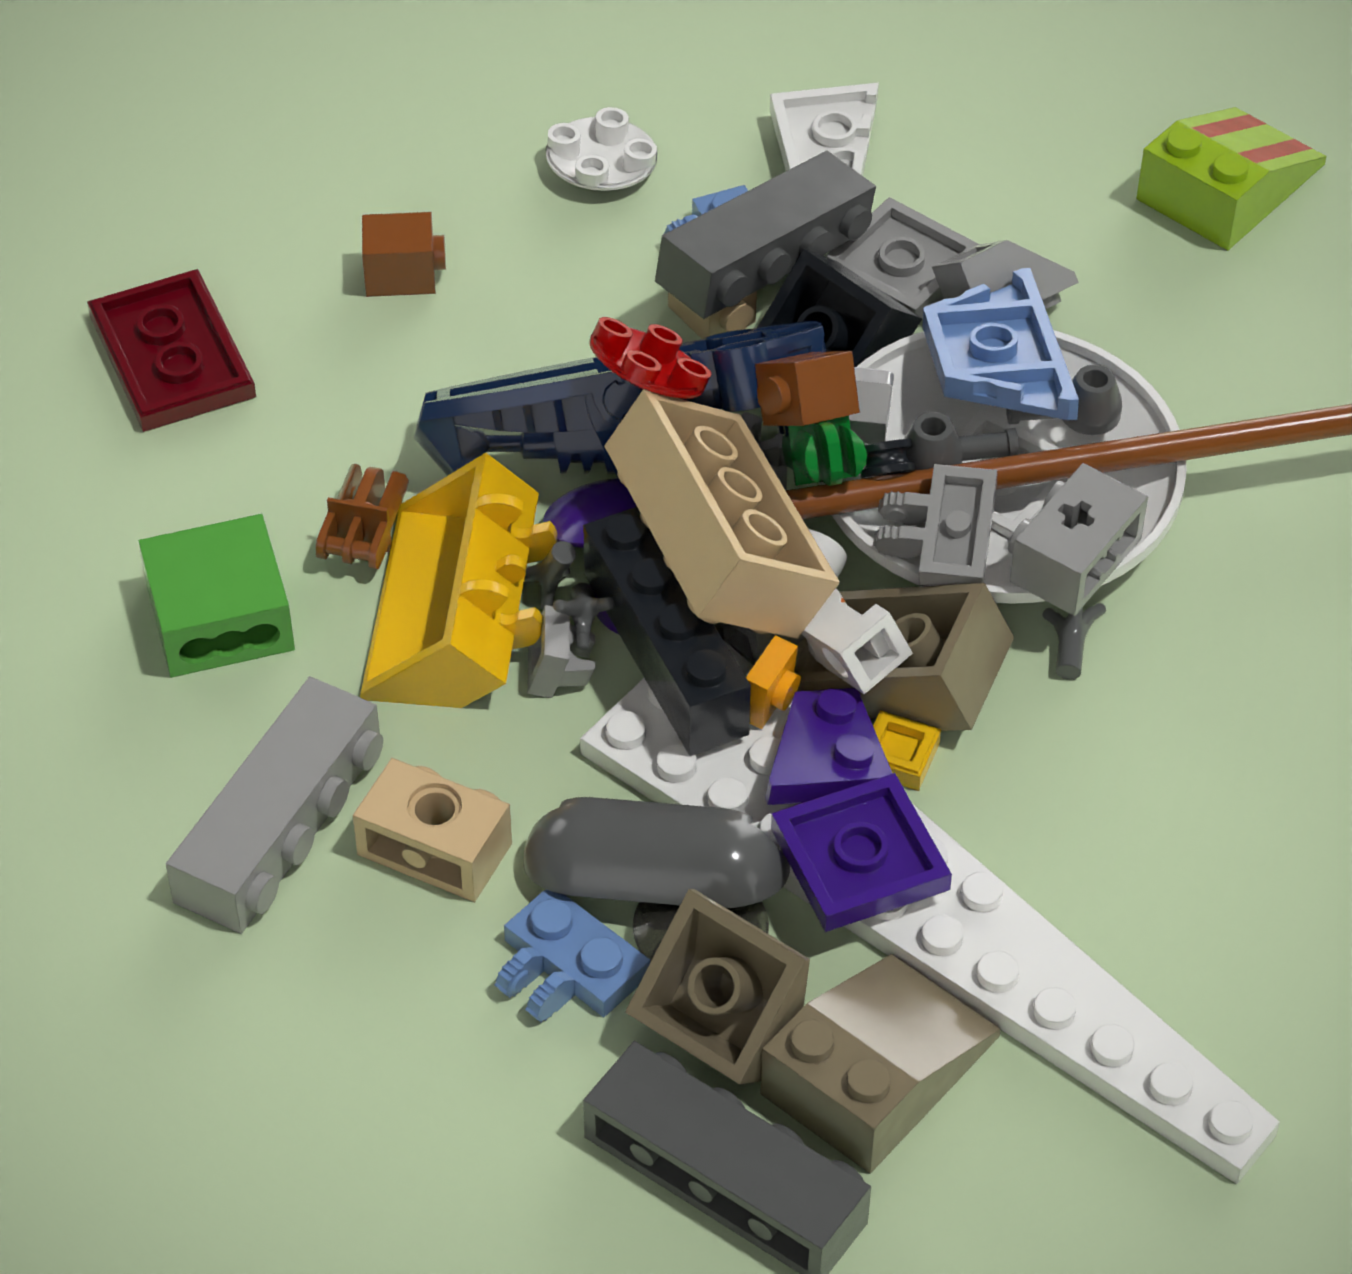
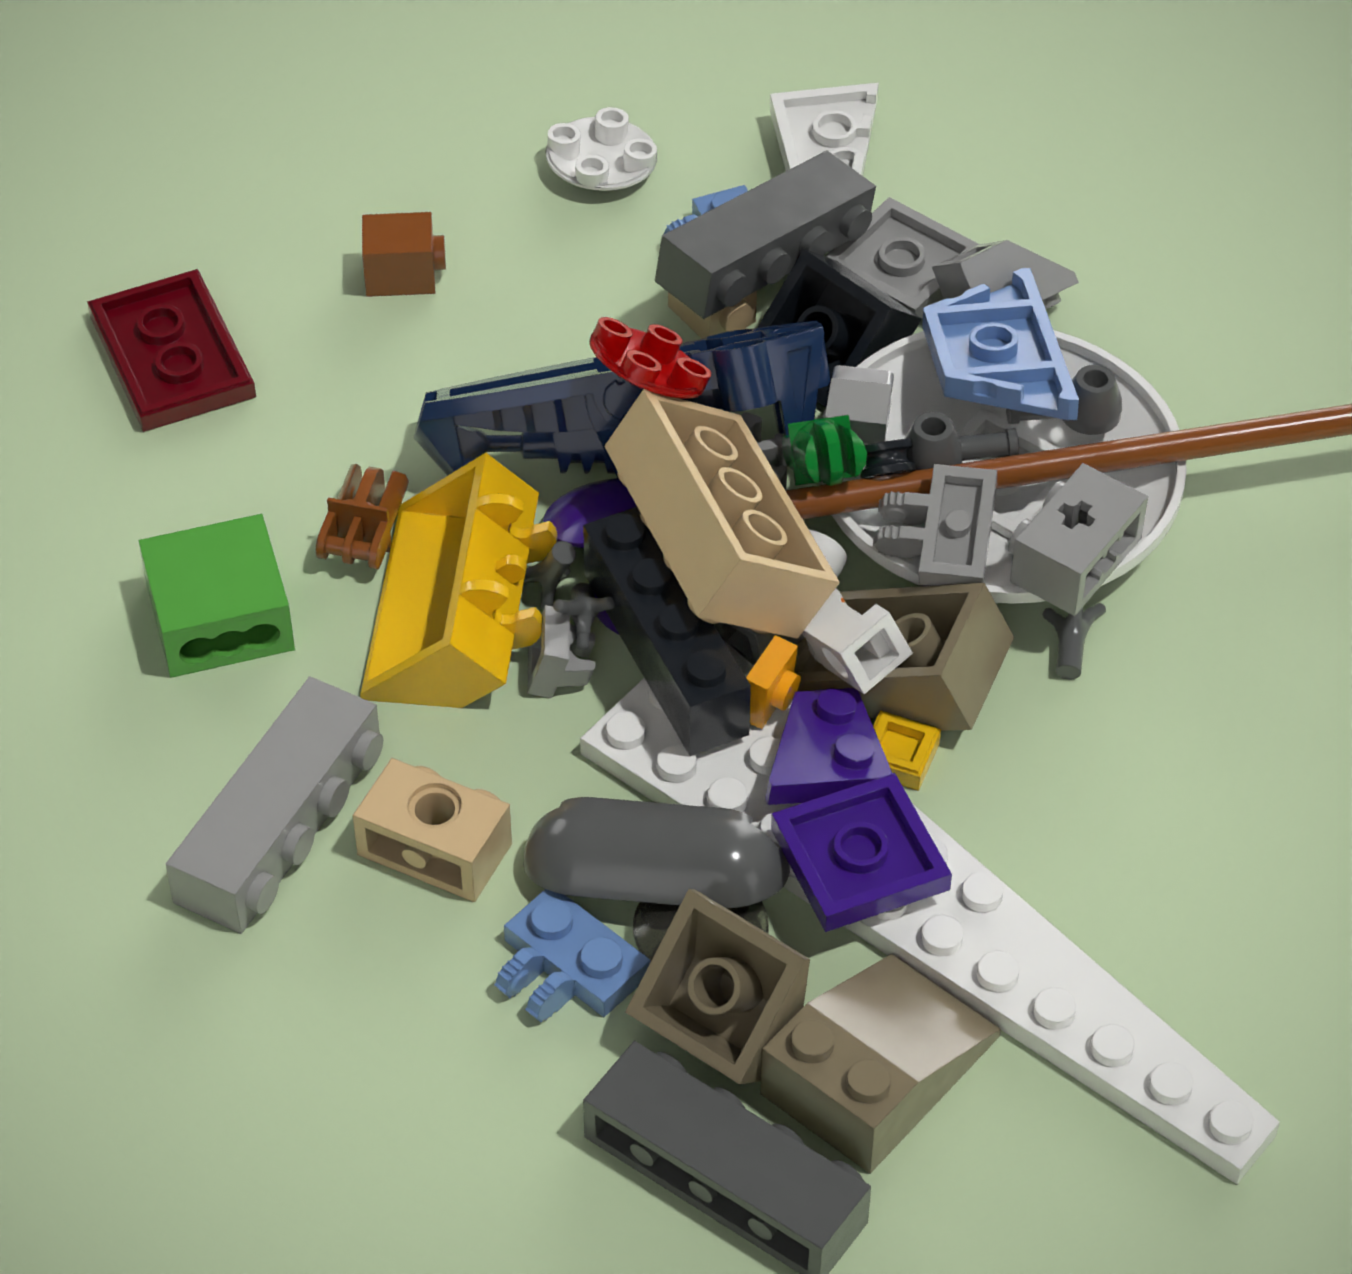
(807, 388): dark orange brick -> none
(1223, 173): lime slope -> none

